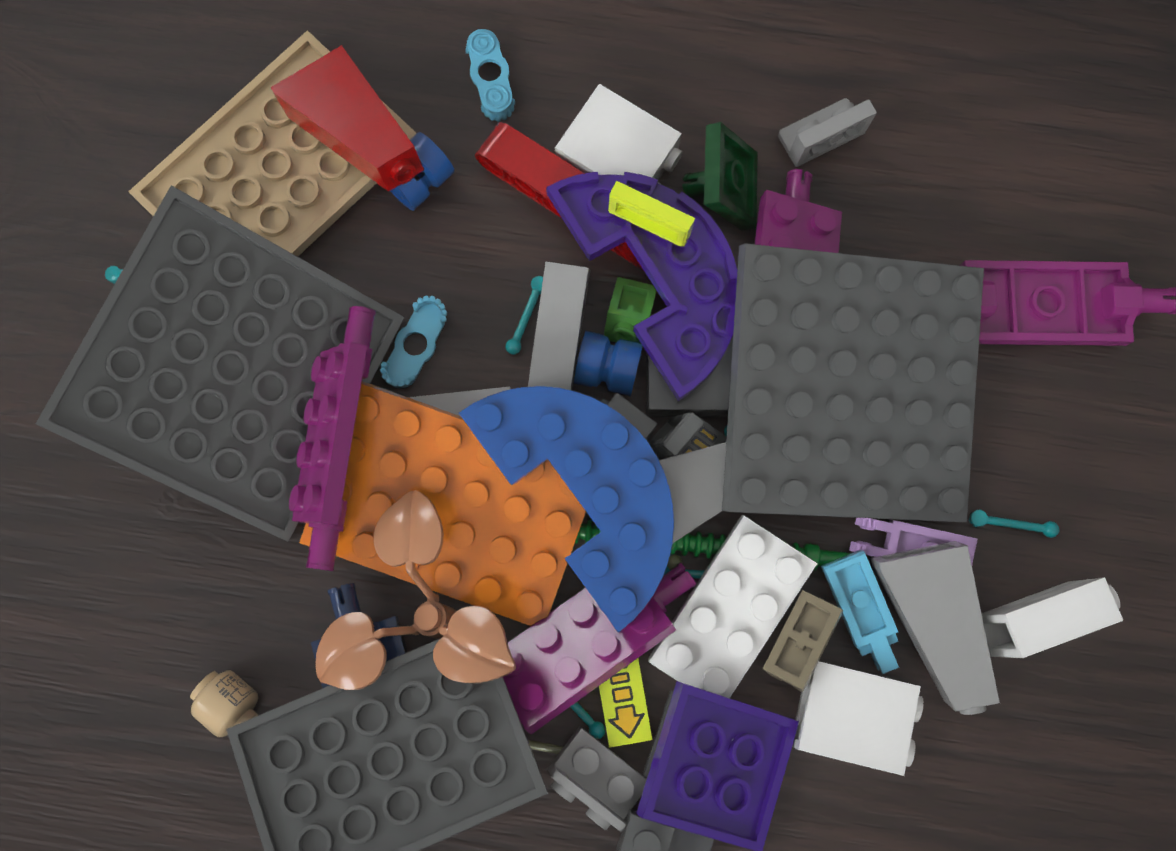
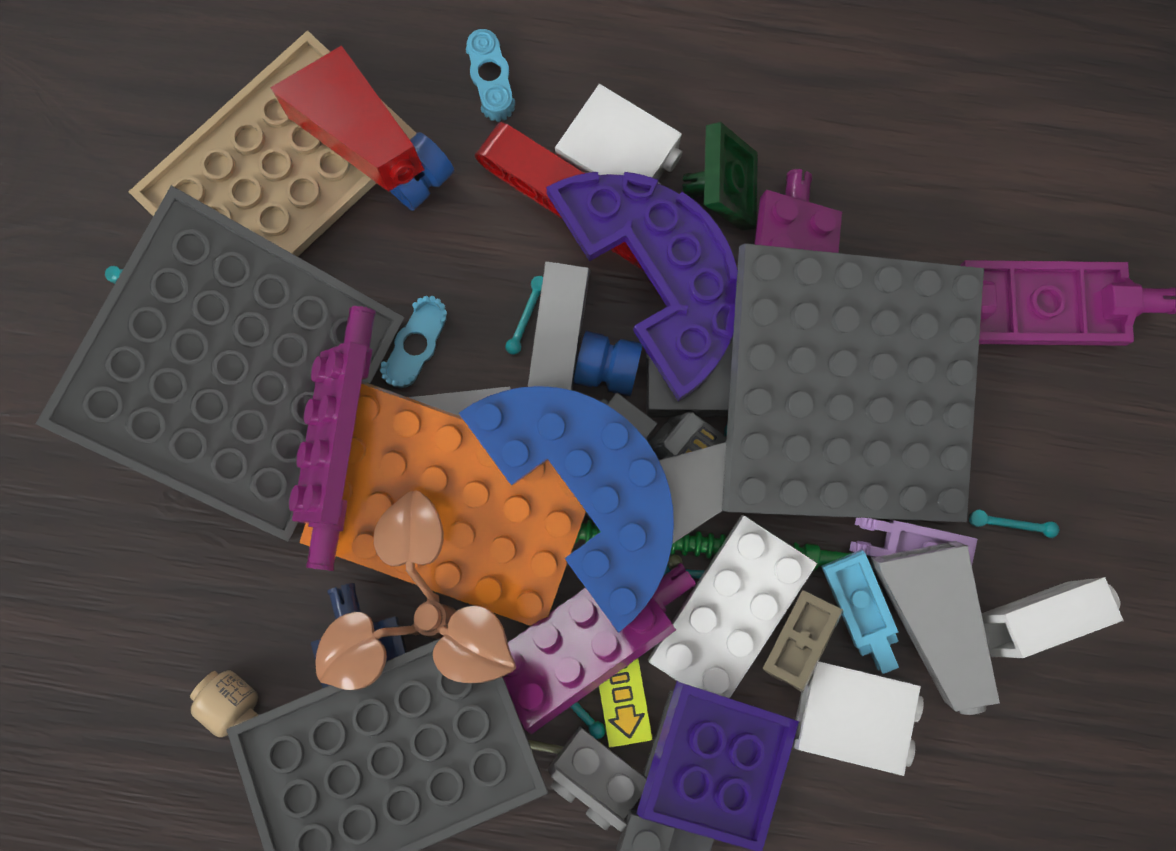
(629, 305): bright green bracket -> none
(650, 214): neon yellow tile -> none
(826, 130): light grey bracket -> none

